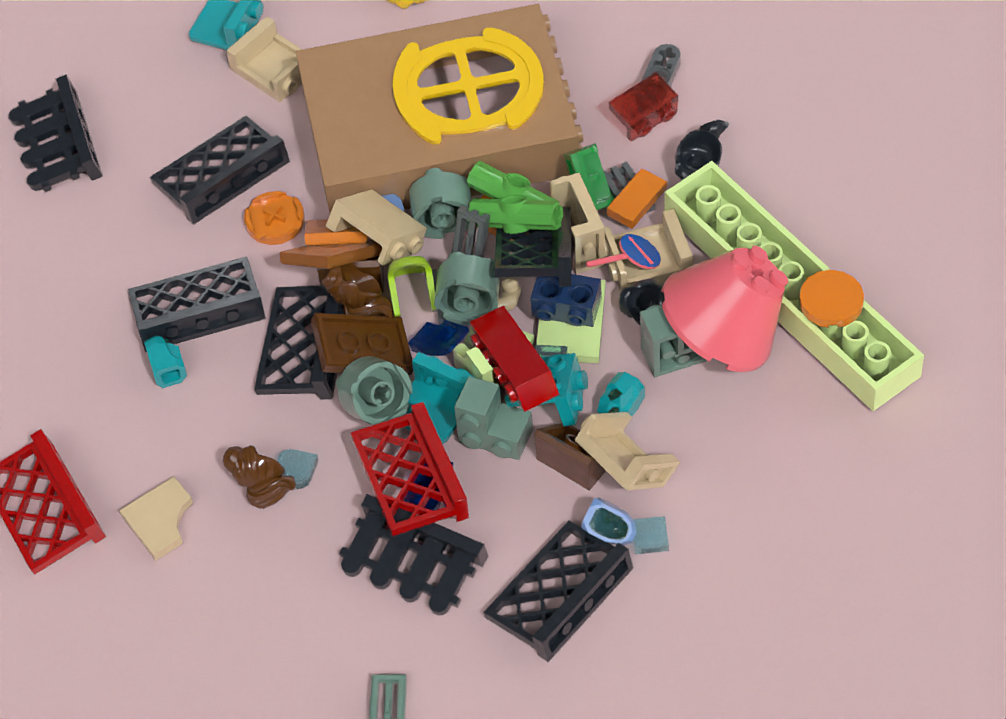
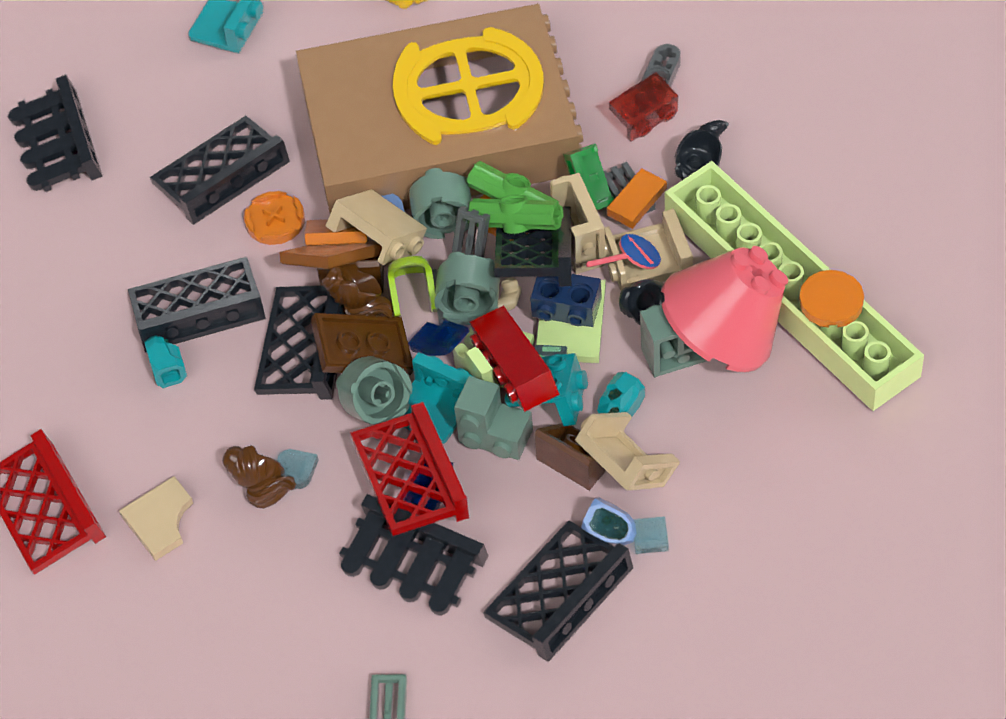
(266, 60): tan panel -> none

